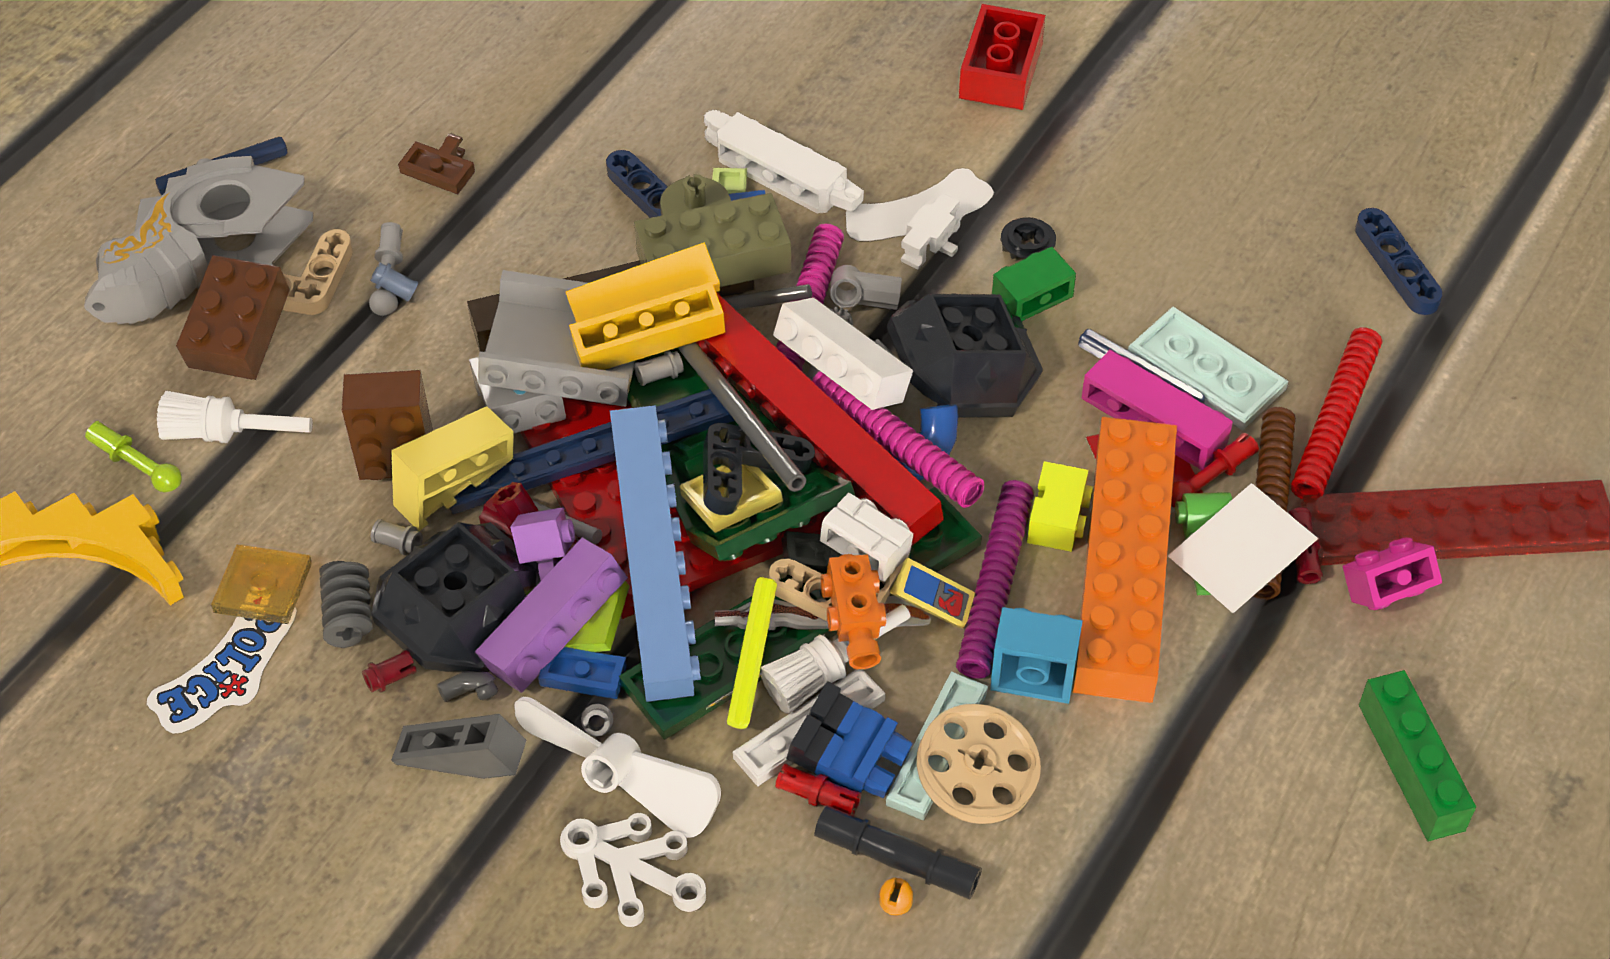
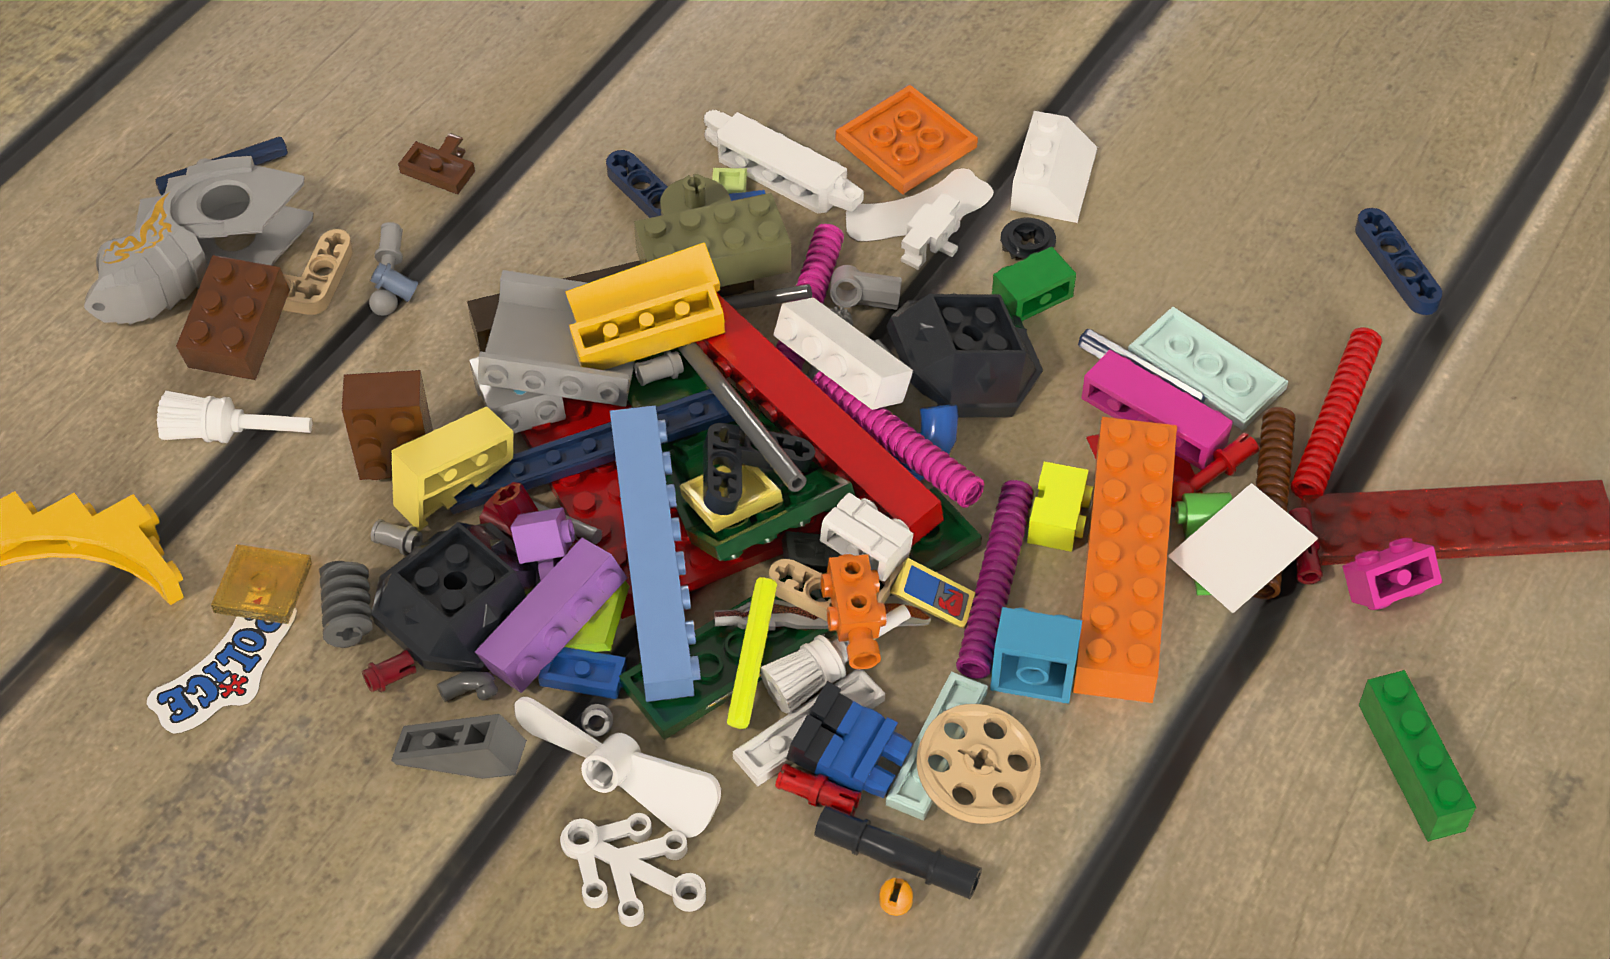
(163, 477): lime pin -> none
(906, 139): none -> orange plate
(1002, 56): red brick -> none
(1053, 168): none -> white slope

